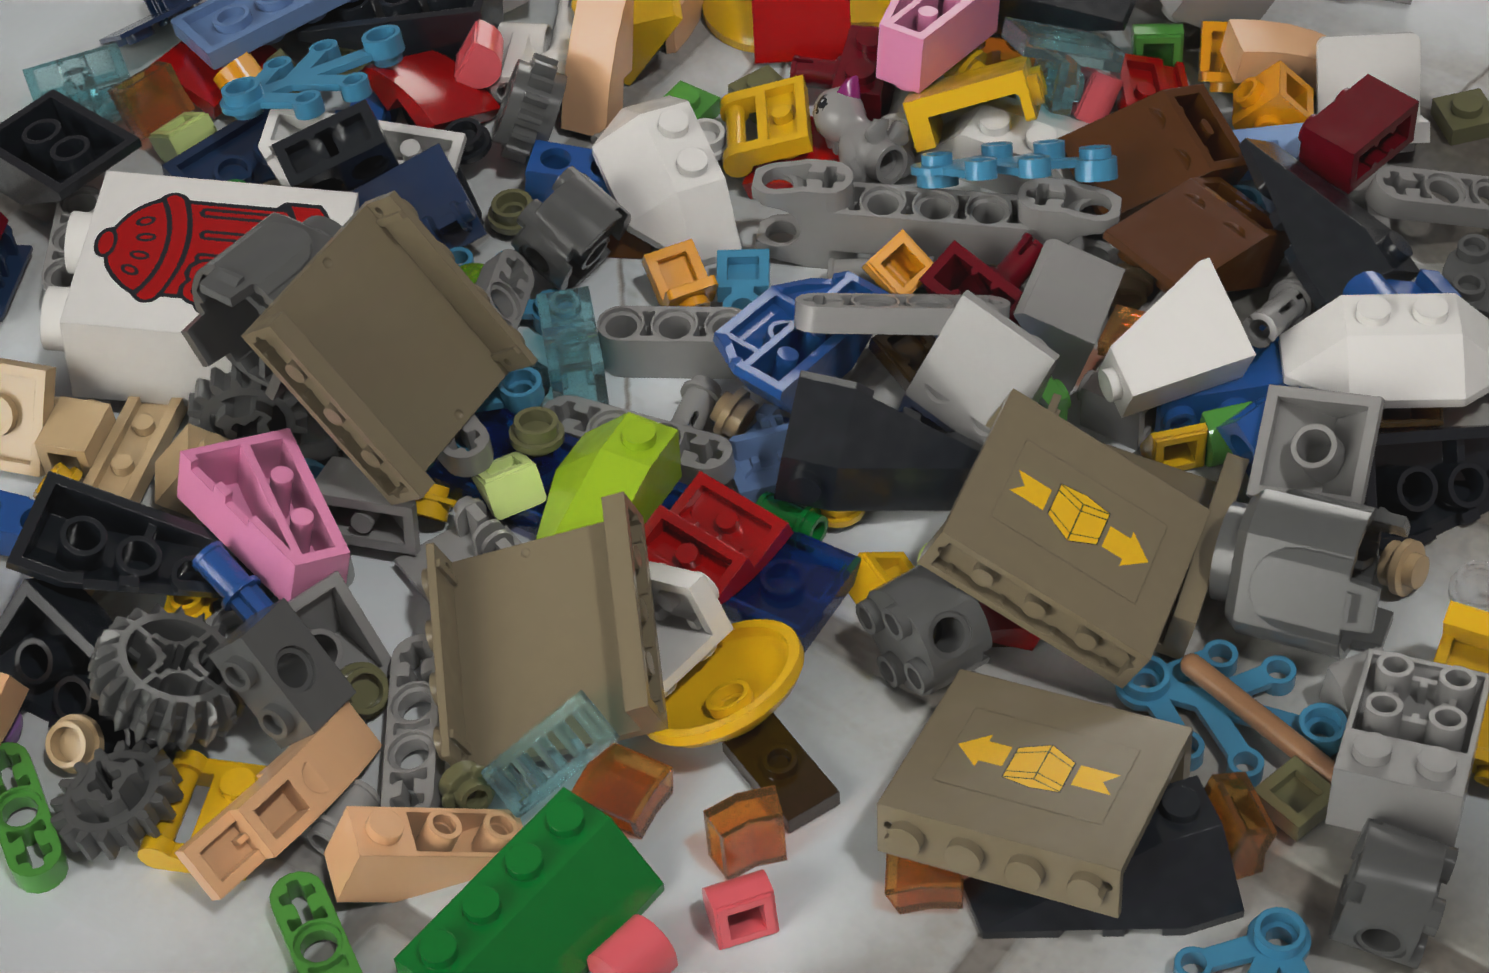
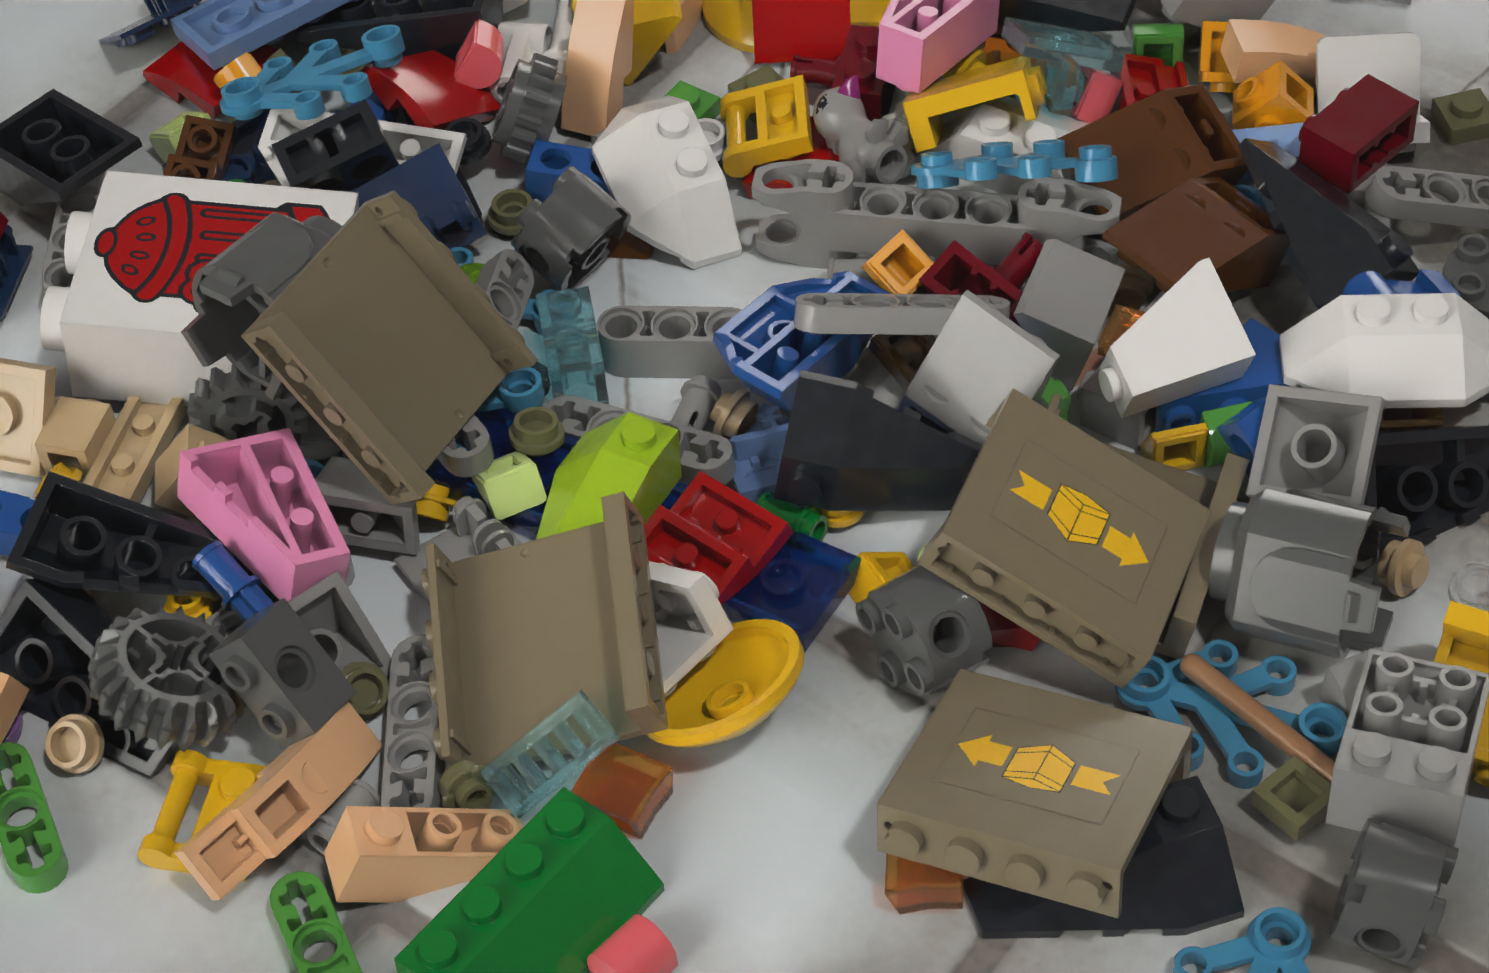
(82, 78): clear light blue brick -> none
(116, 800): dark grey gear -> none
(150, 99): clear orange piece -> none
(202, 149): none -> reddish brown slope
(679, 276): light orange bracket -> none
(741, 909): coral brick -> none
(742, 276): dark azure plate -> none
(746, 831): clear orange piece -> none
(774, 757): dark brown plate -> none
(1244, 821): clear orange piece -> none
(1275, 315): light grey pin -> none

